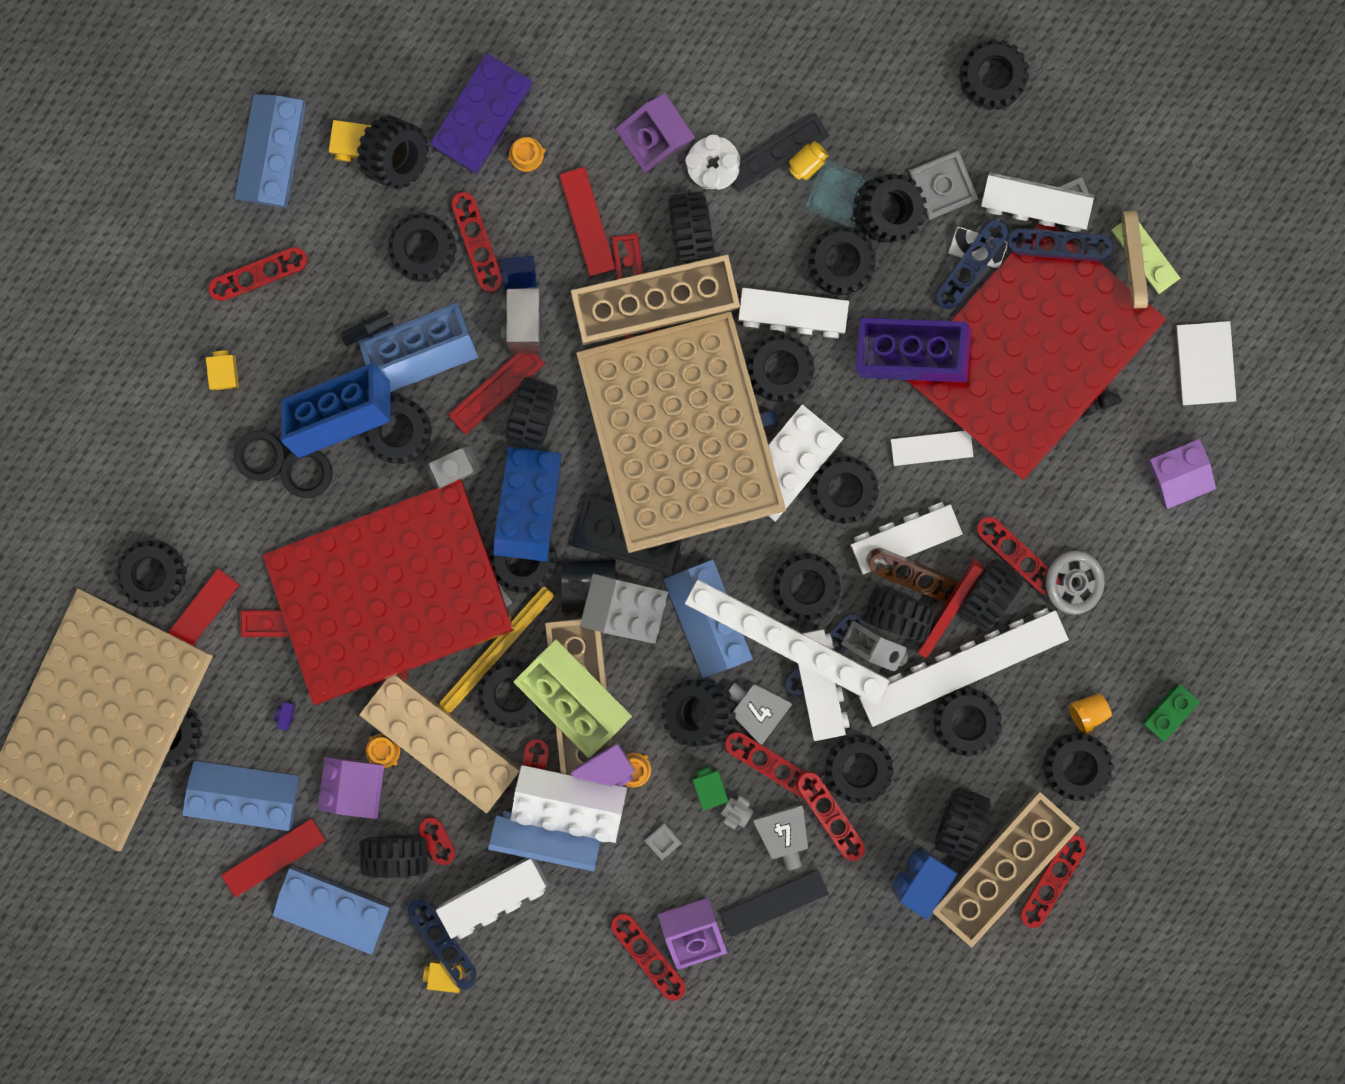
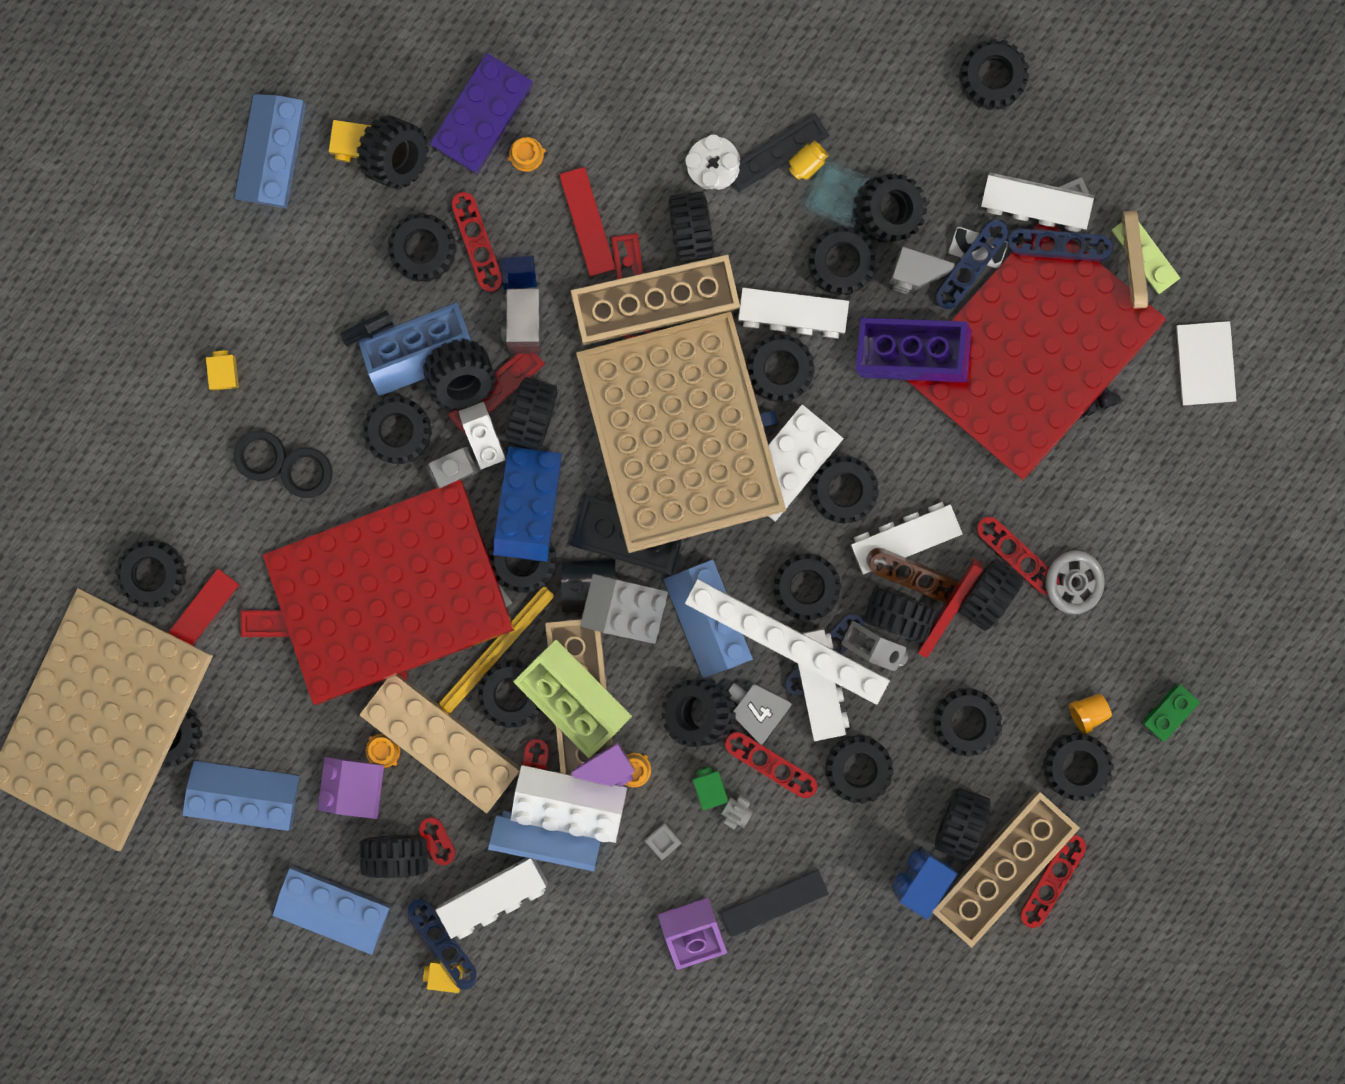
(257, 271): red beam -> none
(273, 857): red tile -> none
(284, 715): dark purple plate -> none
(335, 410): blue brick -> none
(459, 374): none -> black tyre
(482, 435): none -> white brick
(647, 957): red beam -> none
(655, 132): medium lavender slope -> none
(784, 834): light grey torso -> none
(827, 817): red beam -> none
(915, 270): none -> light grey slope
(931, 448): white tile -> none
(944, 184): light grey tile -> none
(966, 666): white brick -> none
(1182, 473): medium lavender slope -> none

